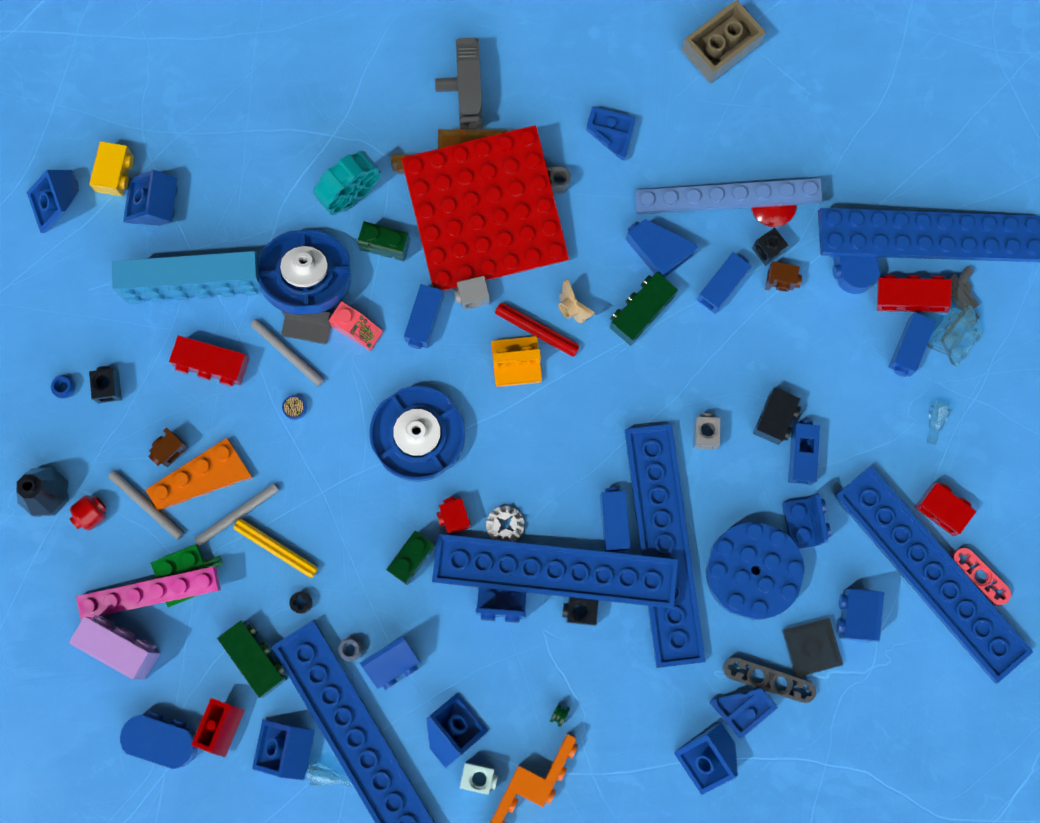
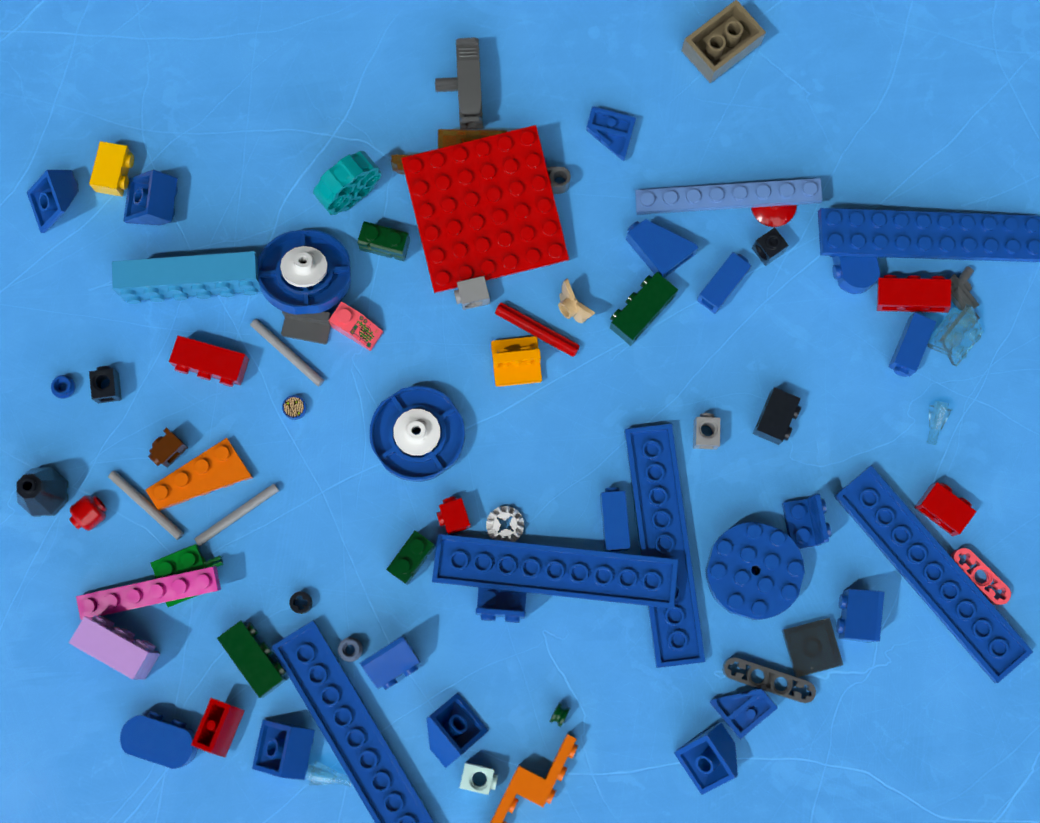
(275, 548): yellow axle -> none
(423, 317): blue brick -> none
(591, 608): black brick -> none
(783, 277): reddish brown brick -> none
(804, 453): blue brick -> none

